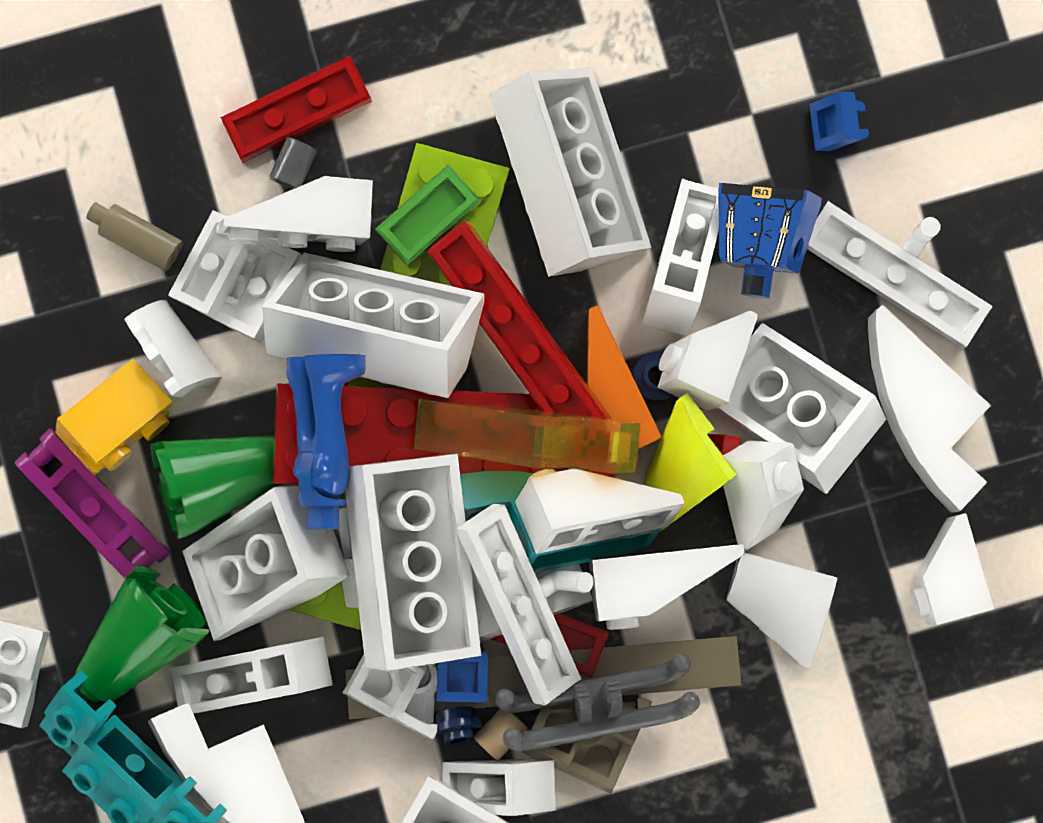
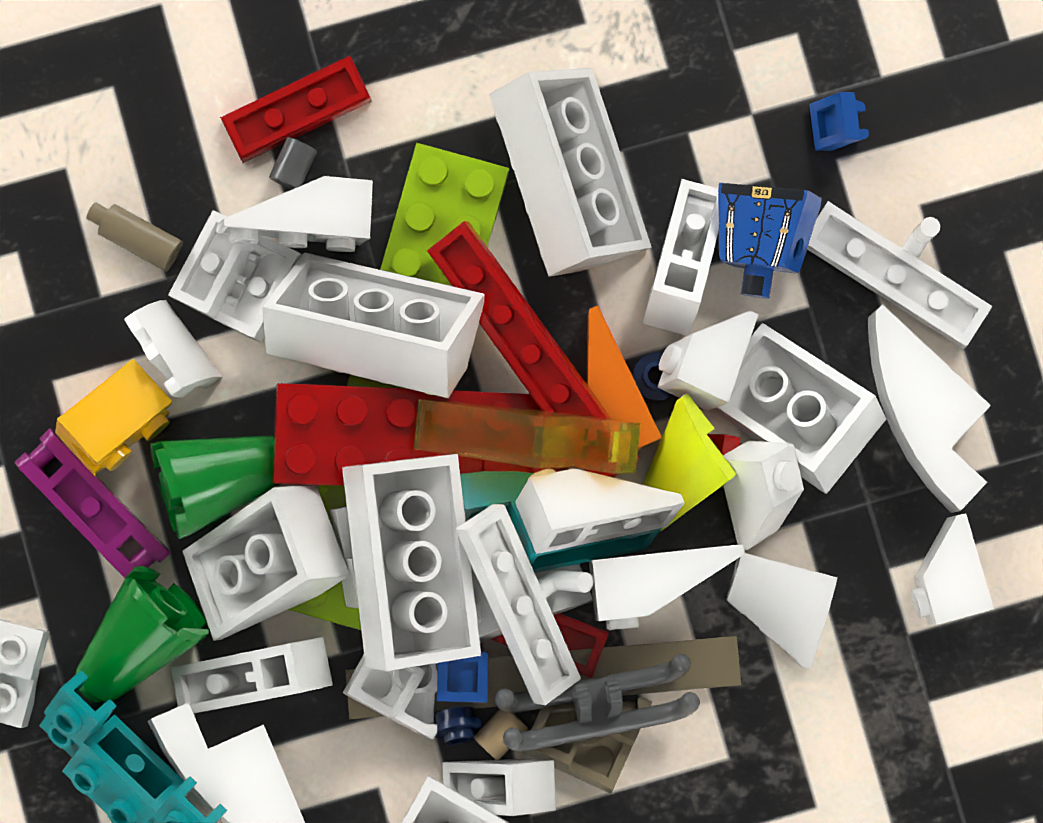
(321, 438): blue piece -> none
(428, 215): bright green tile -> none

